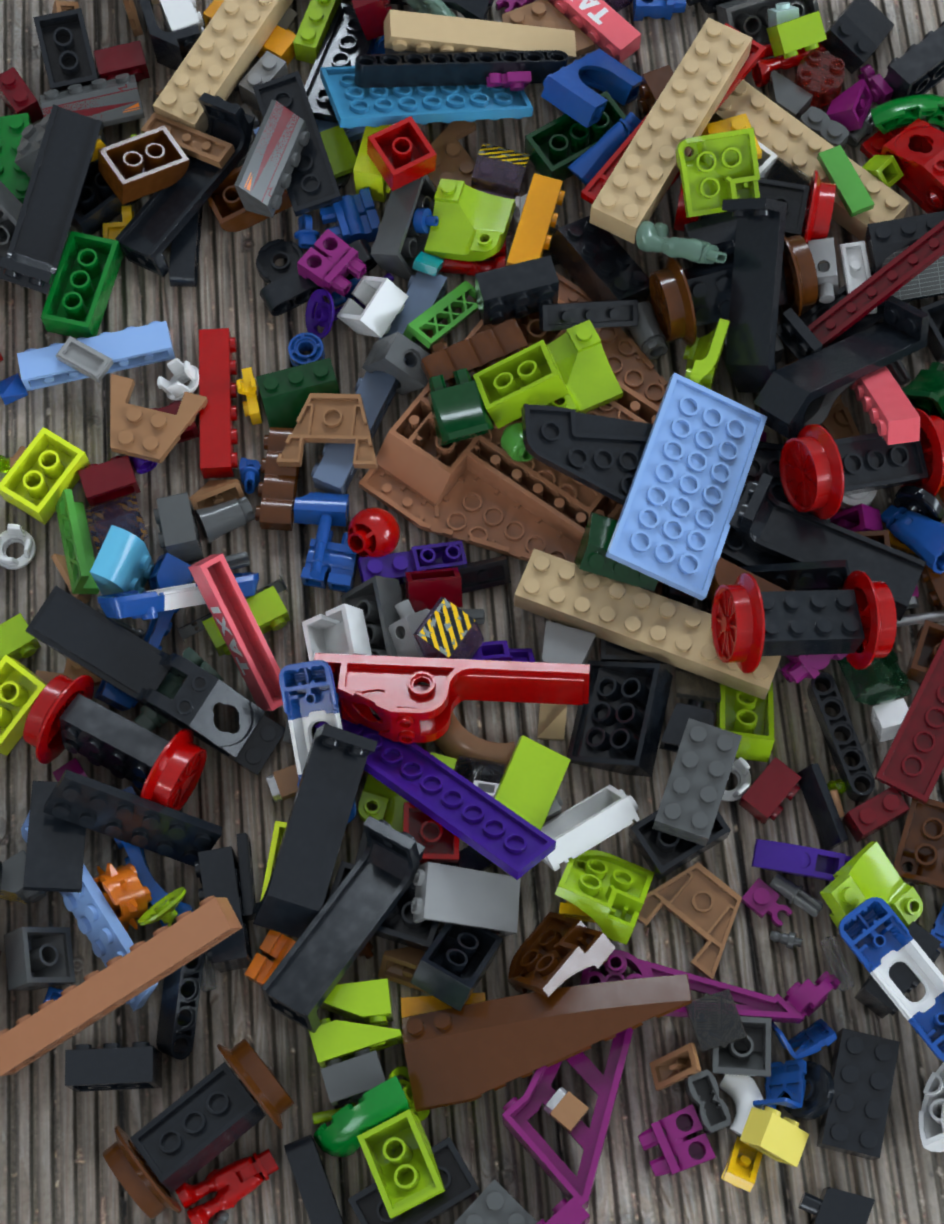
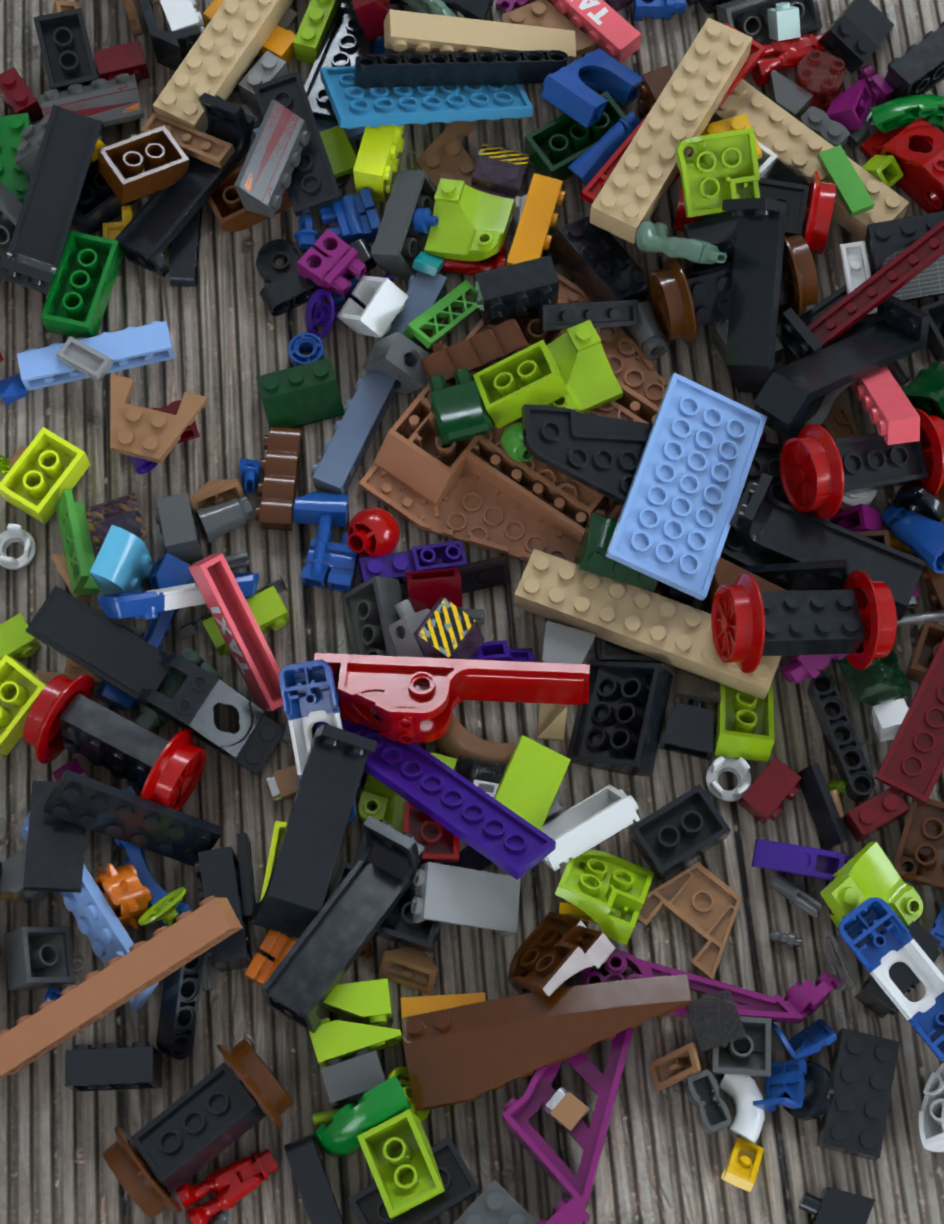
(109, 480): dark red brick -> none
(182, 373): white piece -> none
(217, 418): red brick -> none
(248, 387): yellow plate -> none
(331, 420): medium nougat wing -> none
(337, 632): white piece -> none
(401, 153): red brick -> none
(456, 963): black brick -> none
(514, 80): magenta plate -> none
(672, 1138): magenta hips -> none
(697, 782): dark grey brick -> none
(705, 355): lime slope -> none
(762, 900): magenta plate -> none
(774, 1135): light yellow brick -> none
(797, 34): lime brick -> none
(827, 272): light grey torso -> none

